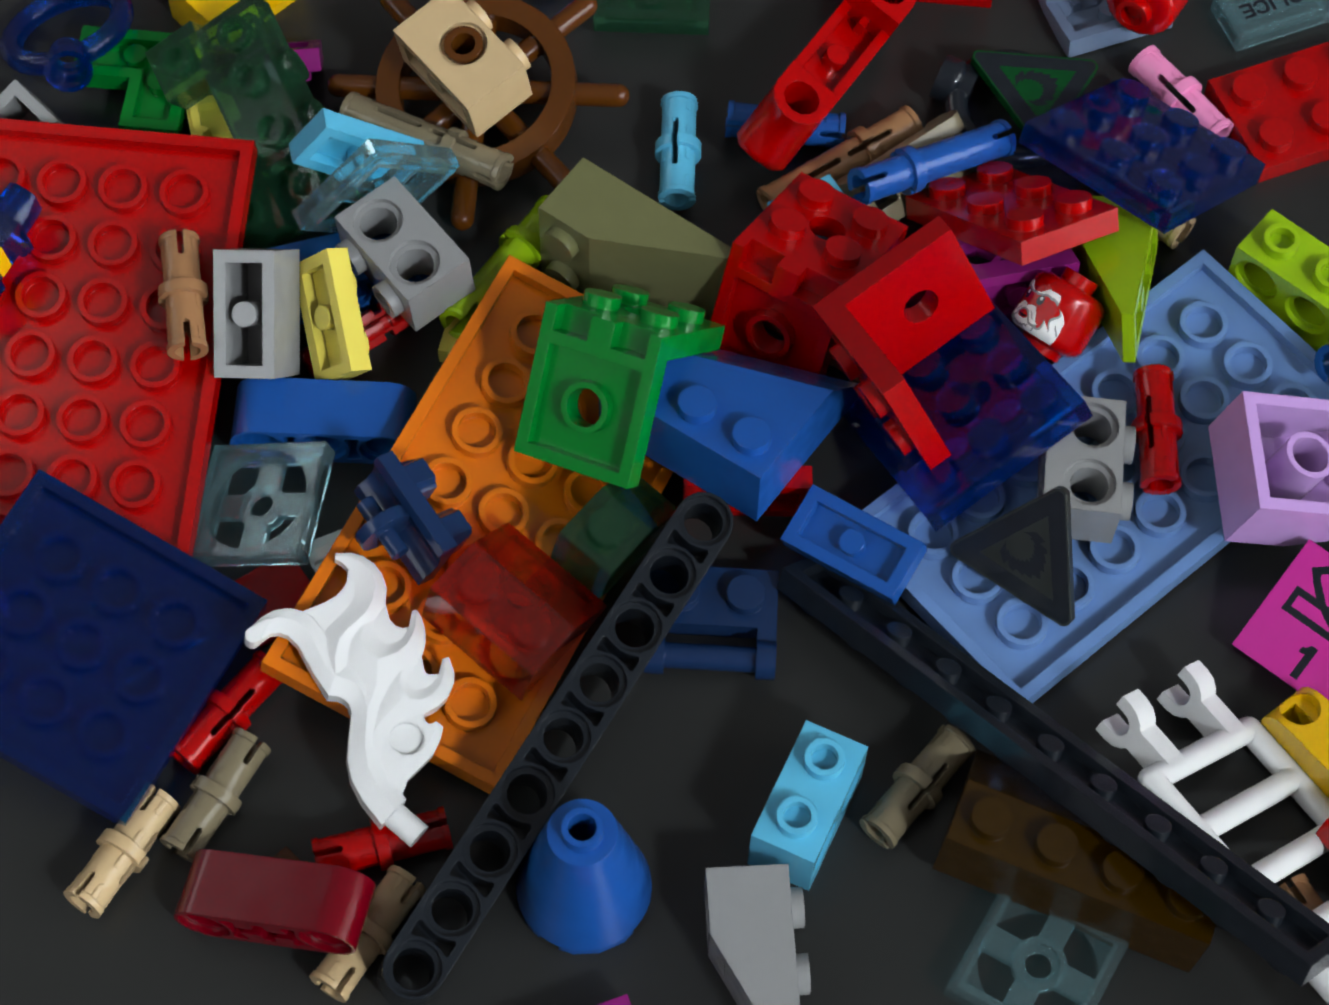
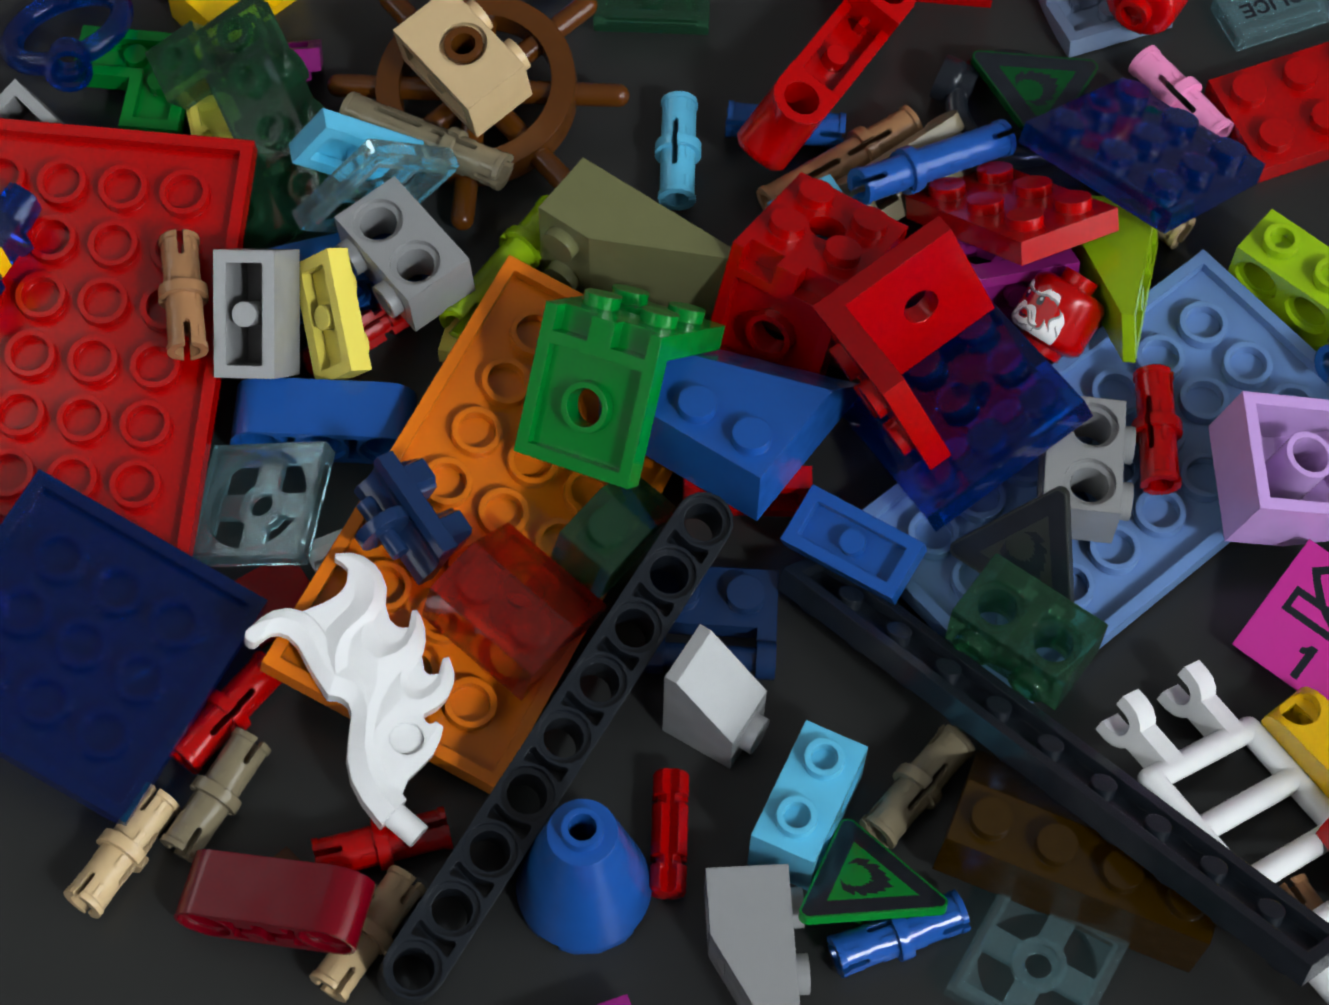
(669, 833): none -> red axle
(713, 700): none -> light grey slope
(866, 883): none -> piece
(895, 938): none -> blue pin
(1036, 620): none -> clear green brick

